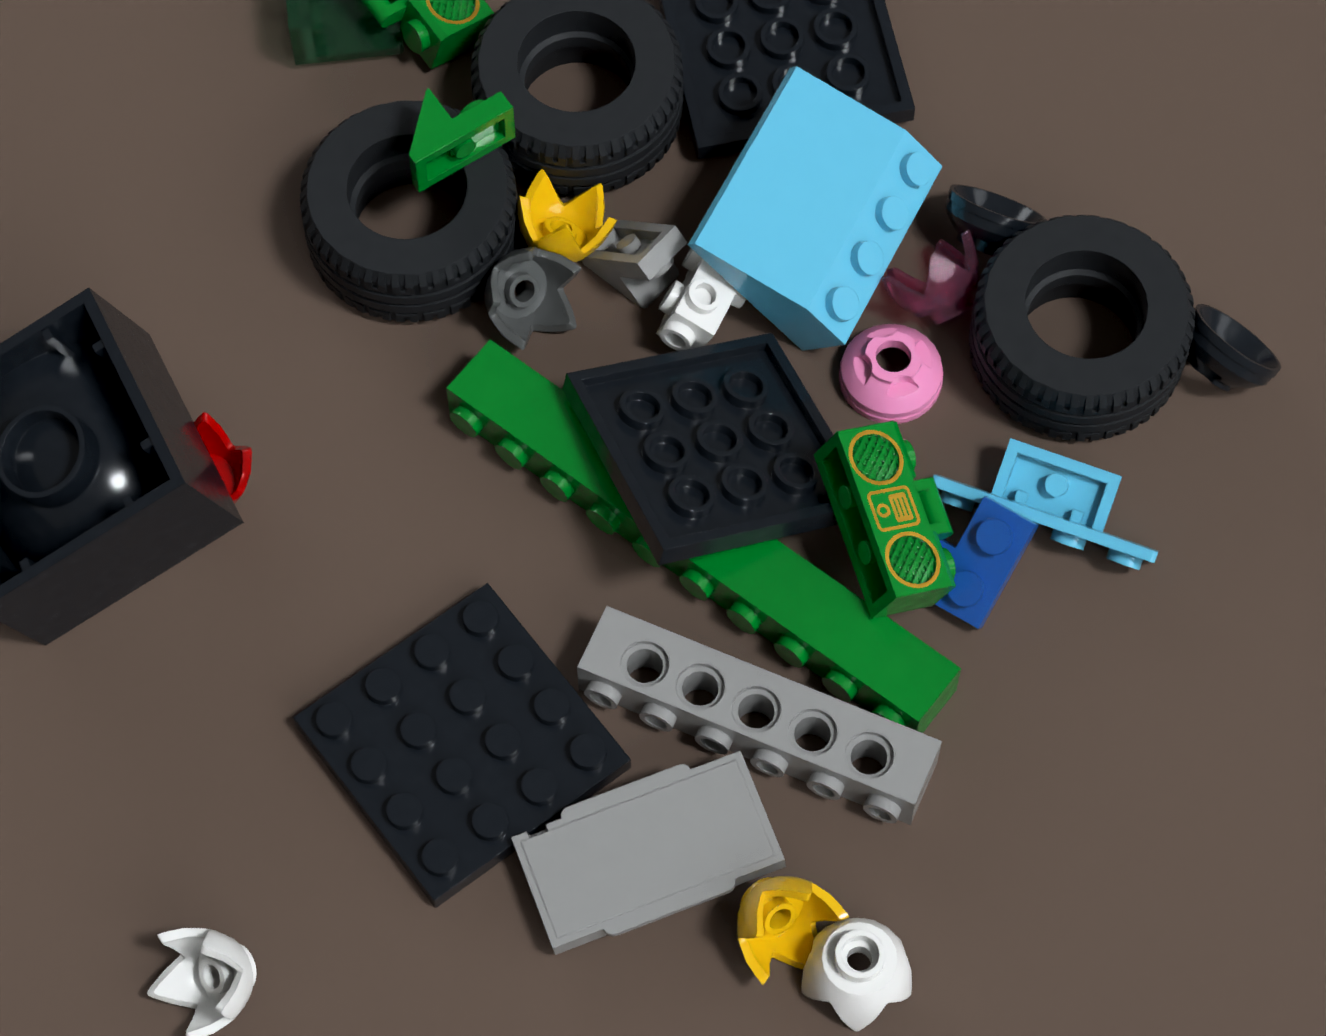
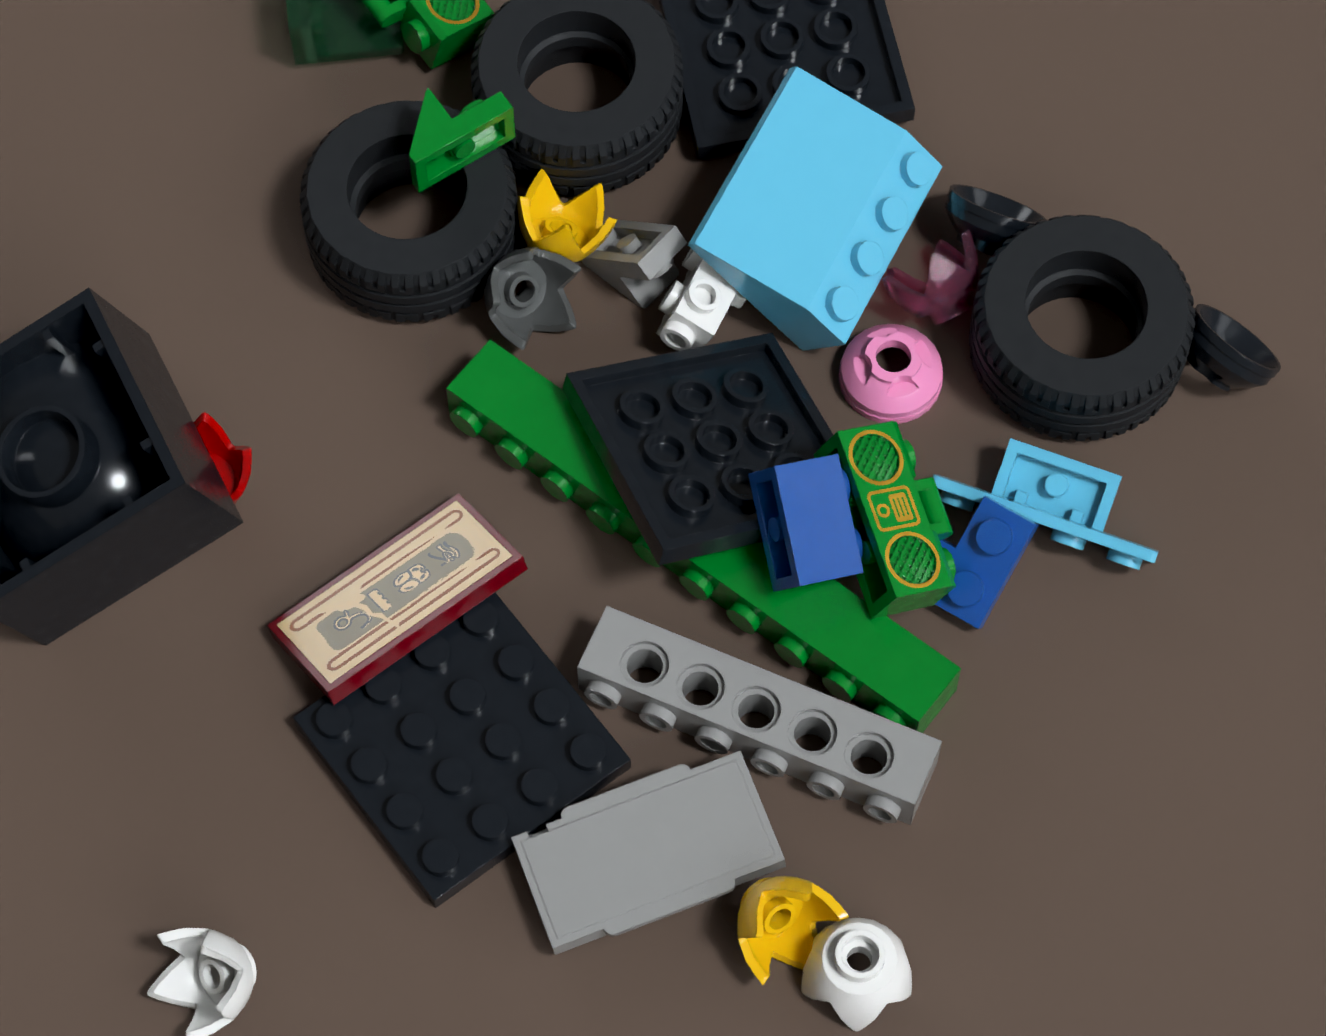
(397, 598): none -> tile
(806, 522): none -> blue brick

